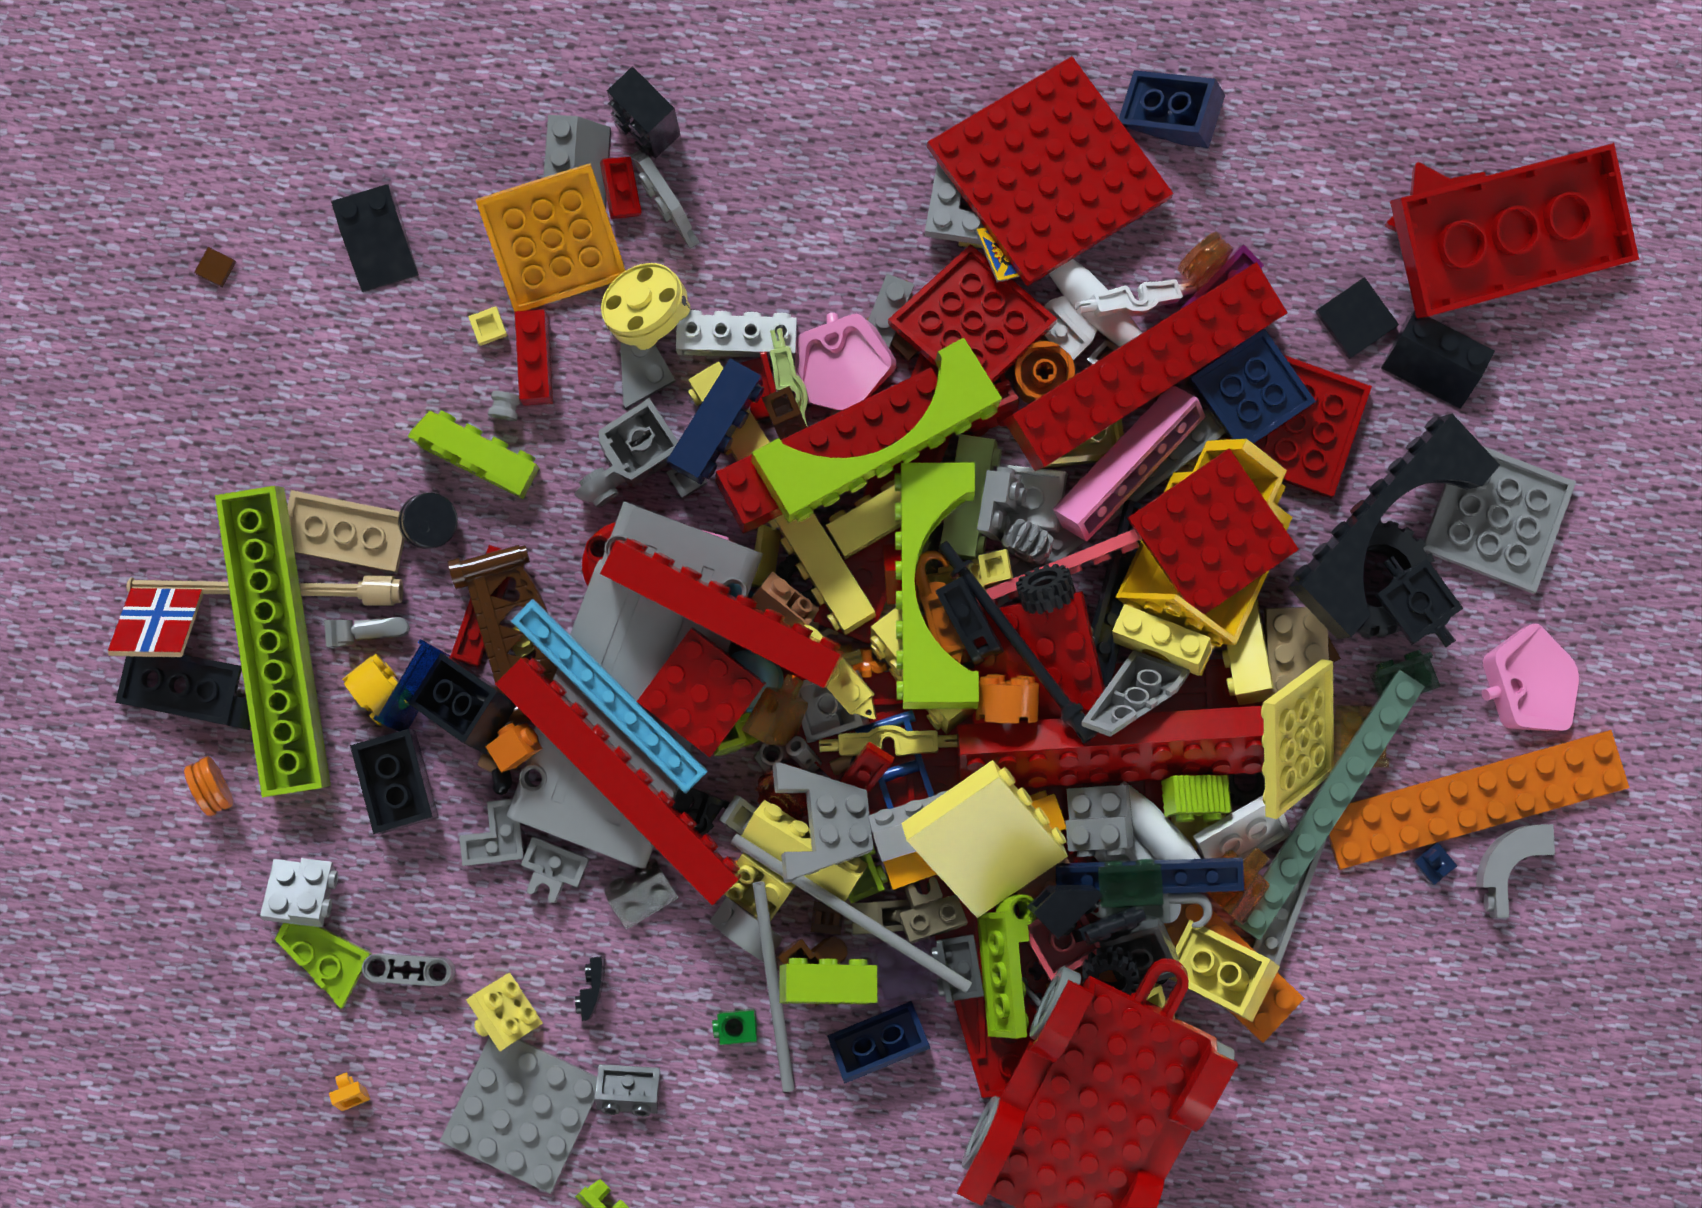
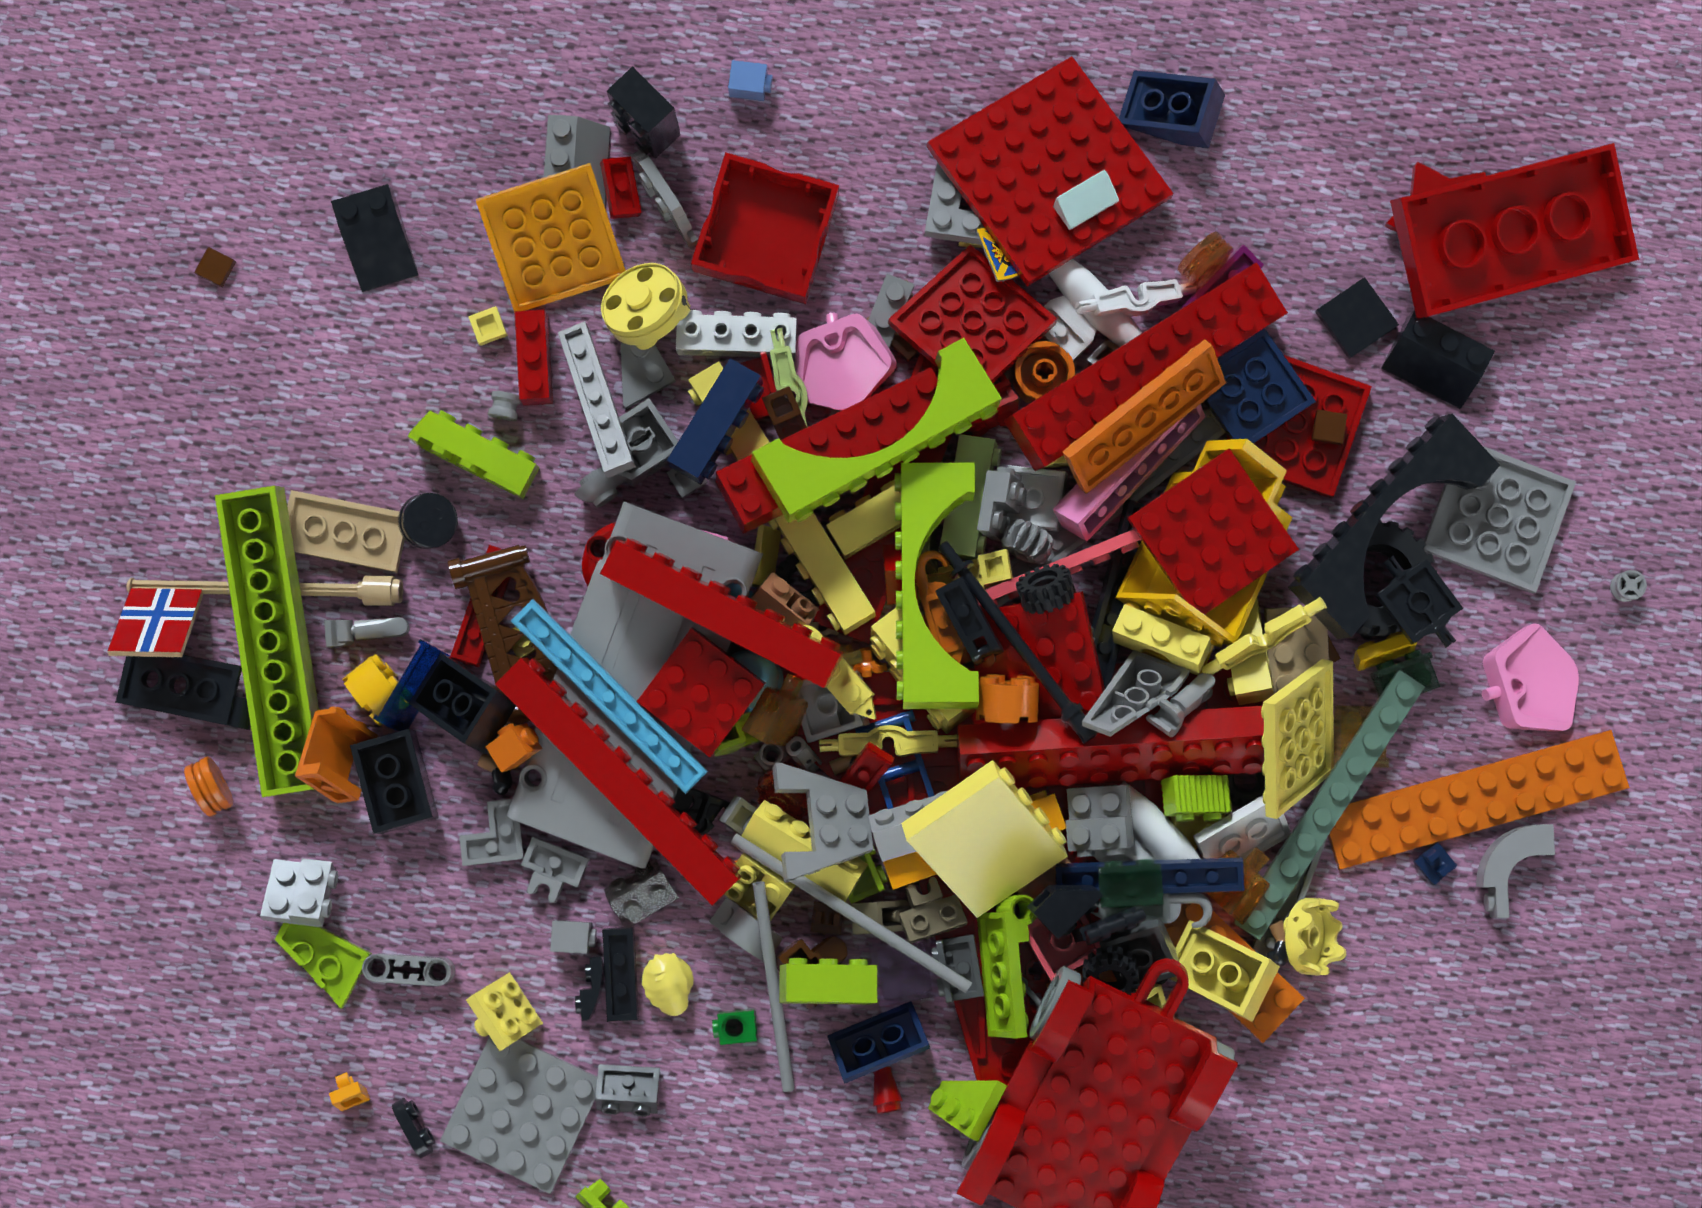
(328, 754): none -> orange panel
(419, 1138): none -> black plate
(572, 936): none -> light grey brick
(596, 400): none -> light grey plate
(620, 974): none -> black plate
(668, 983): none -> light yellow hair
(749, 80): none -> medium blue brick
(765, 228): none -> red tile
(886, 1093): none -> red cone
(967, 1104): none -> lime wing
(1086, 200): none -> light aqua slope
(1144, 416): none -> orange plate
(1172, 713): none -> light grey piece
(1274, 633): none -> light yellow piece
(1279, 953): none -> arm
(1313, 936): none -> light yellow plate
(1329, 427): none -> reddish brown tile
(1374, 653): none -> yellow plate
(1633, 581): none -> light grey wheel

